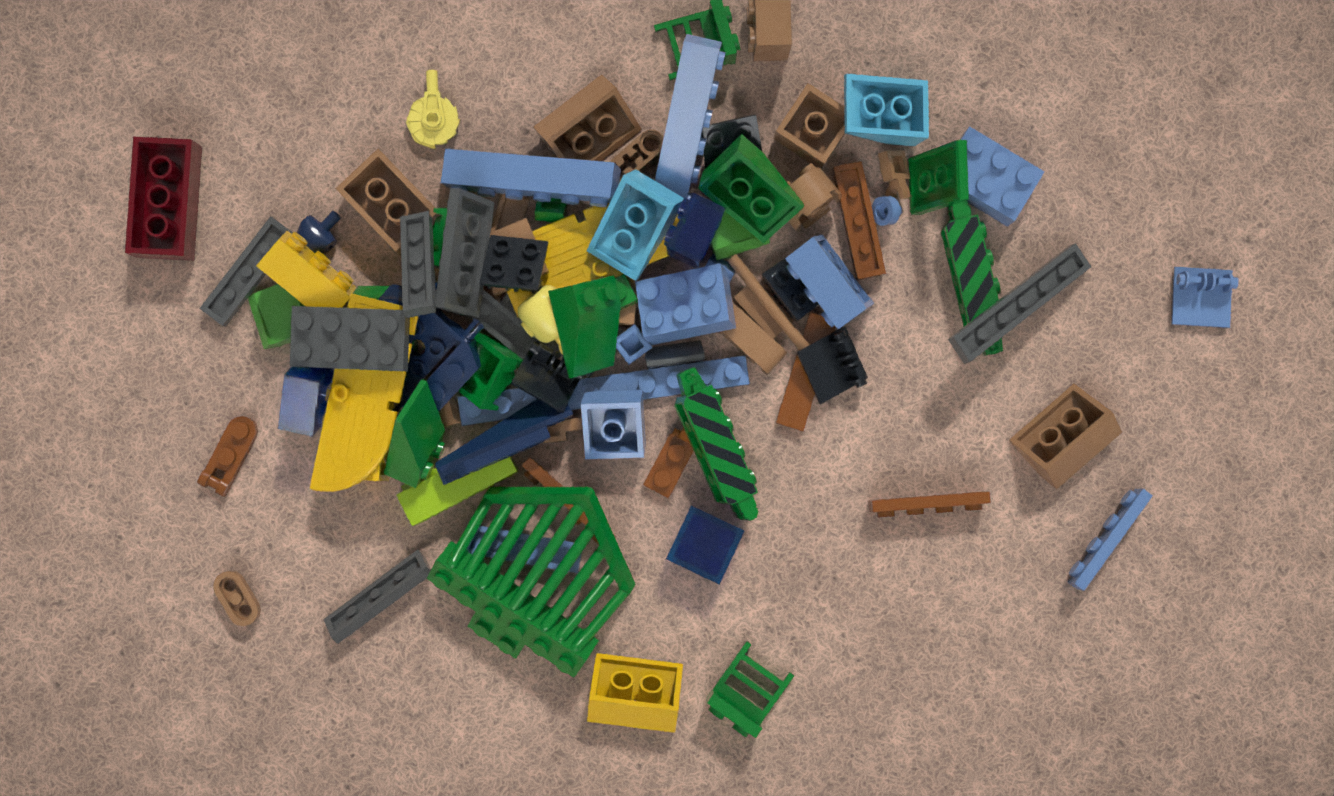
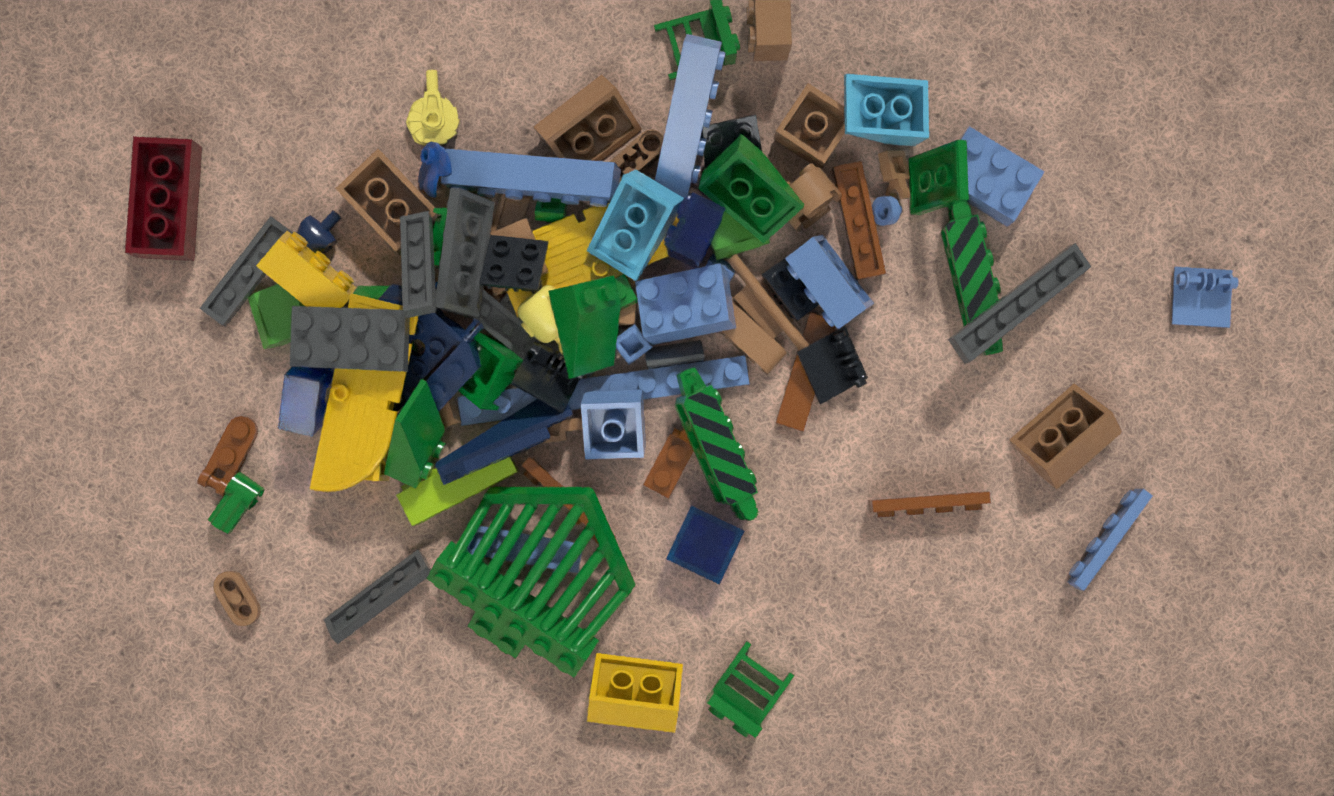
(239, 498): none -> green piece
(434, 164): none -> blue plate

